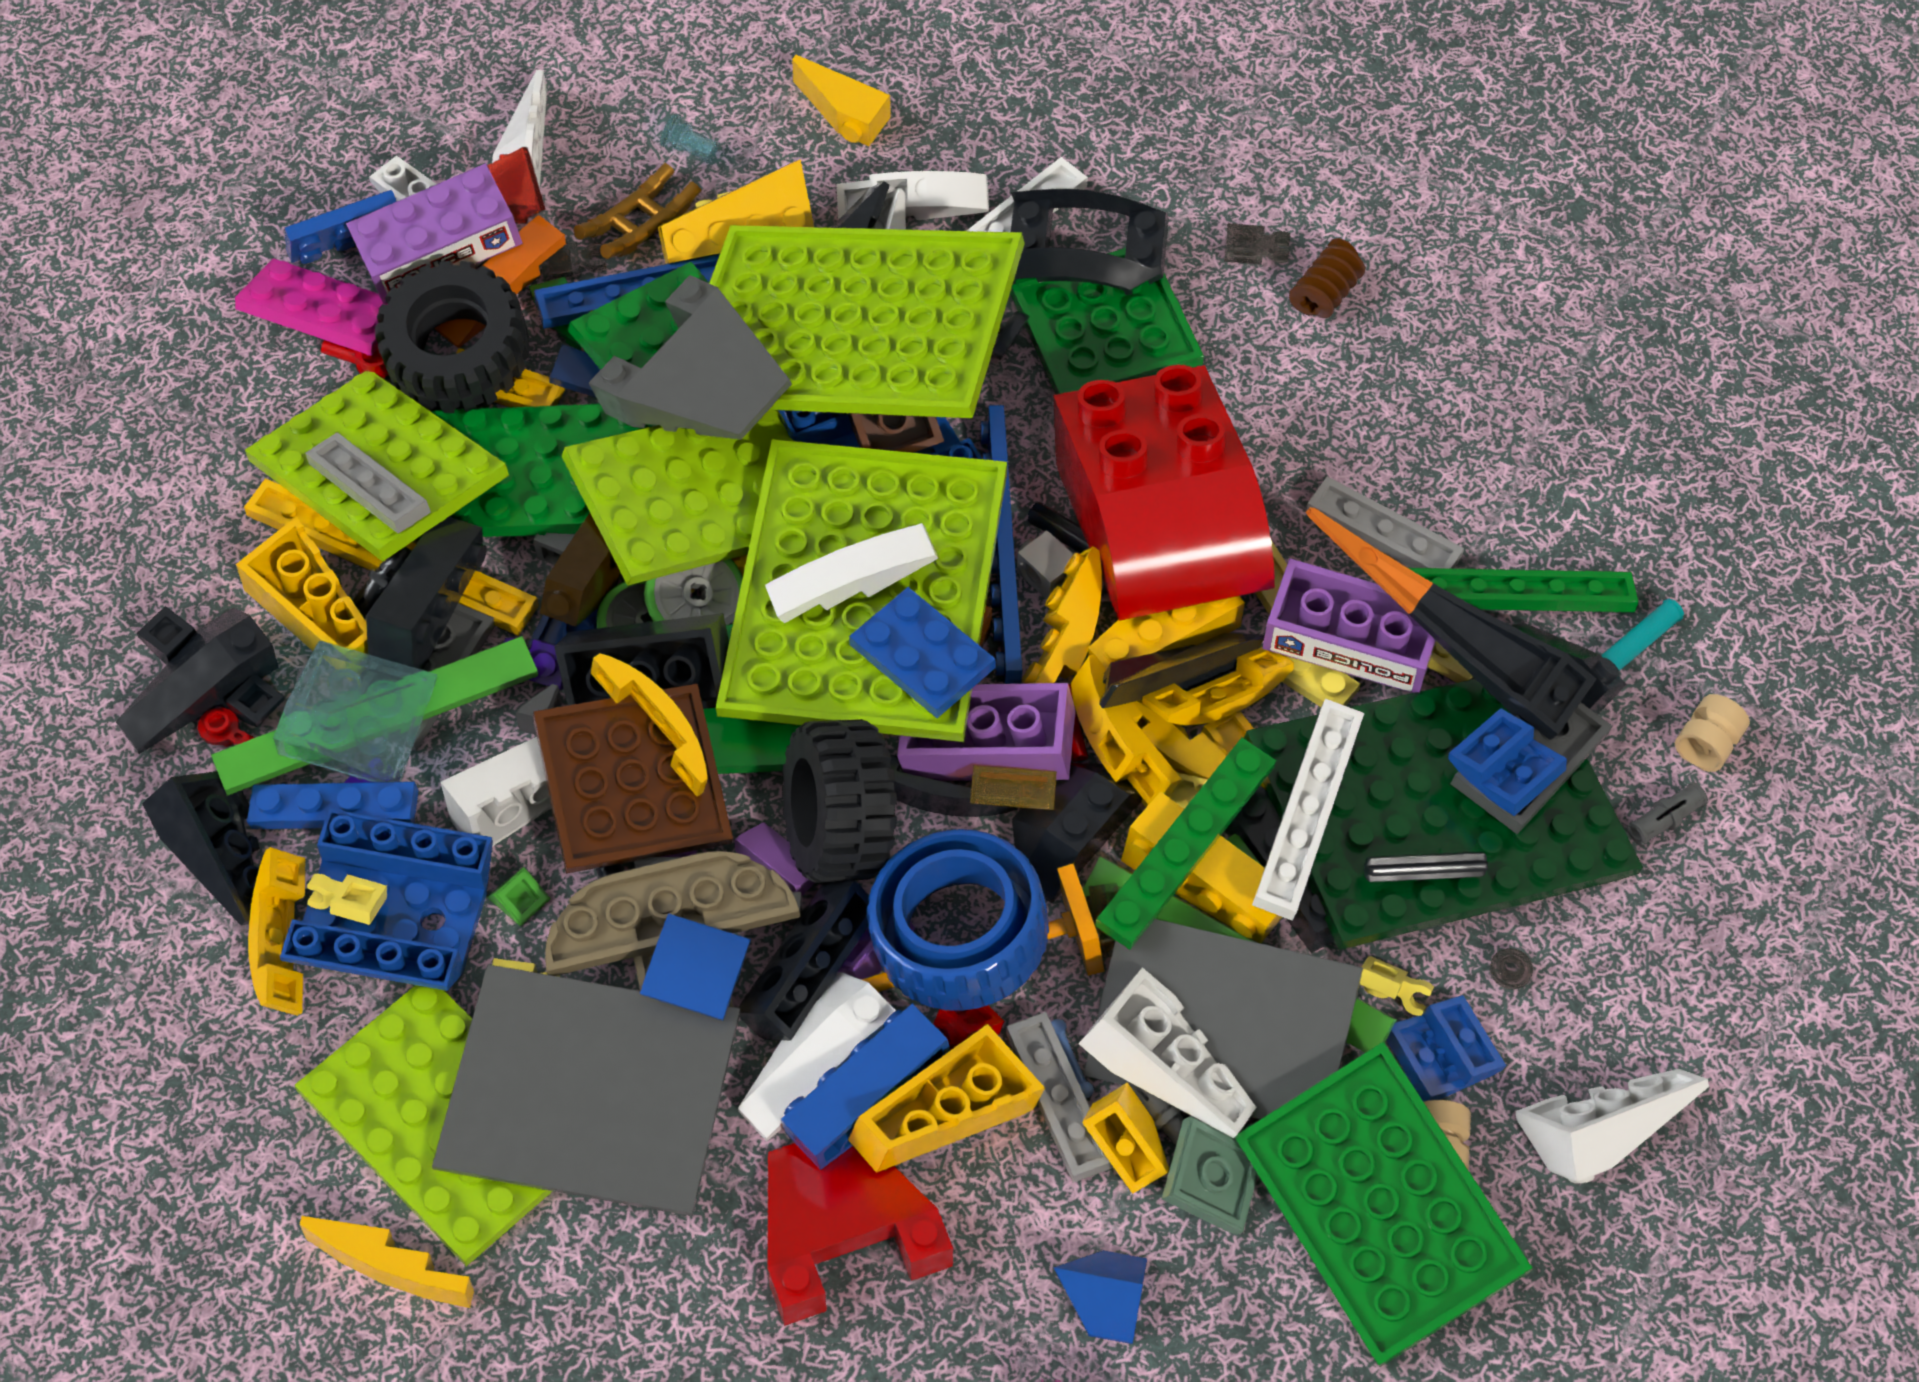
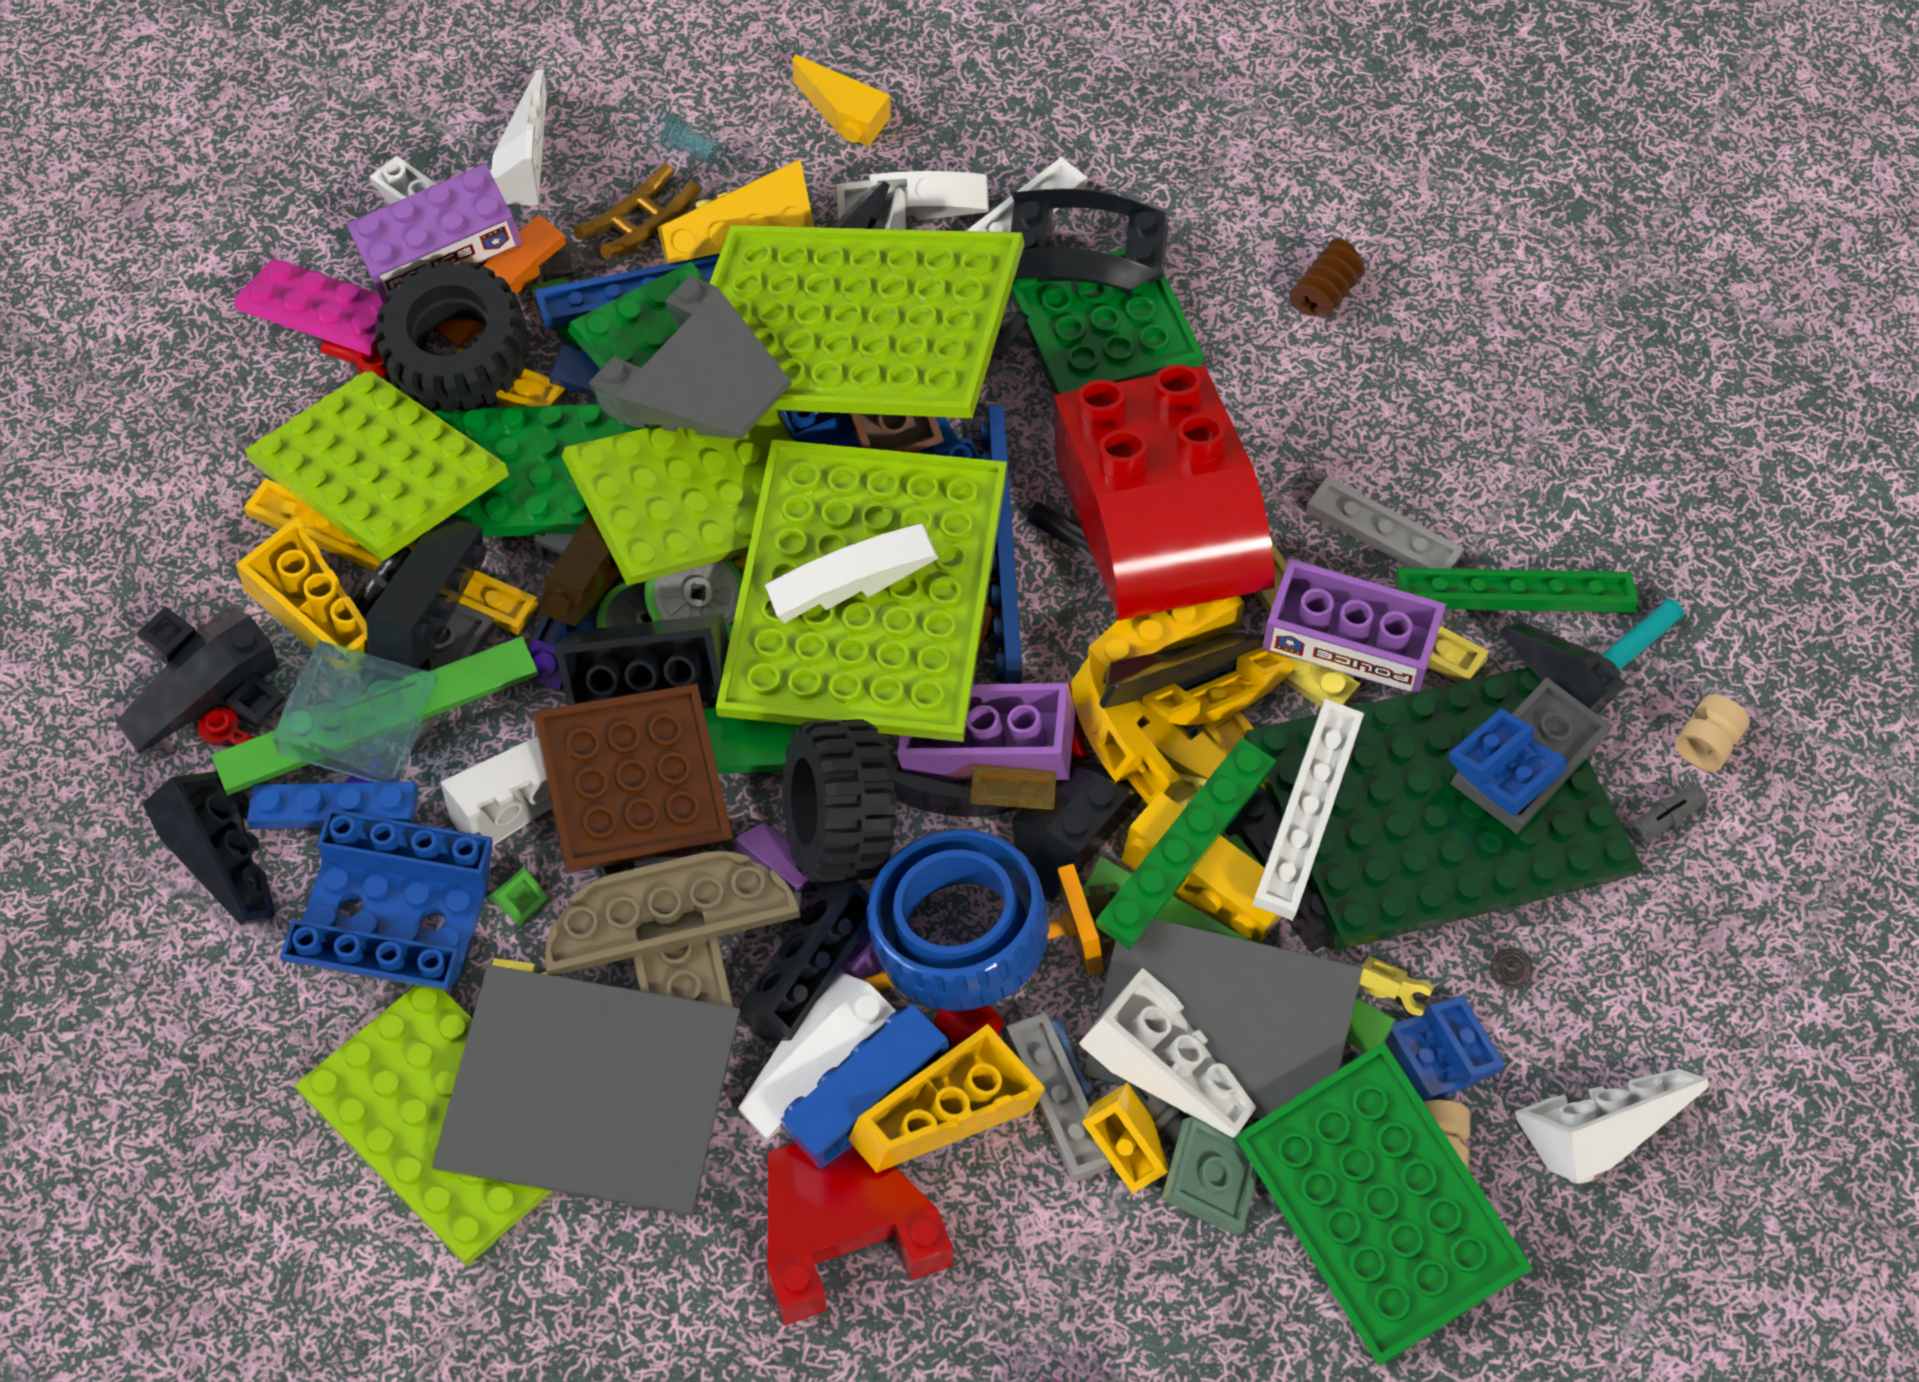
(276, 890): yellow slope -> none
(329, 230): blue plate -> none
(350, 899): light yellow plate -> none
(368, 483): light grey plate -> none
(374, 1255): yellow slope -> none
(518, 184): clear red piece -> none
(546, 699): dark grey slope -> none
(623, 680): yellow slope -> none
(695, 967): blue slope -> none
(922, 652): blue plate -> none
(1043, 563): light grey brick -> none
(1074, 617): yellow slope -> none
(1105, 1292): blue slope -> none
(1249, 244): clear smoke plate -> none
(1425, 866): axle -> none
(1511, 665): black plate -> none

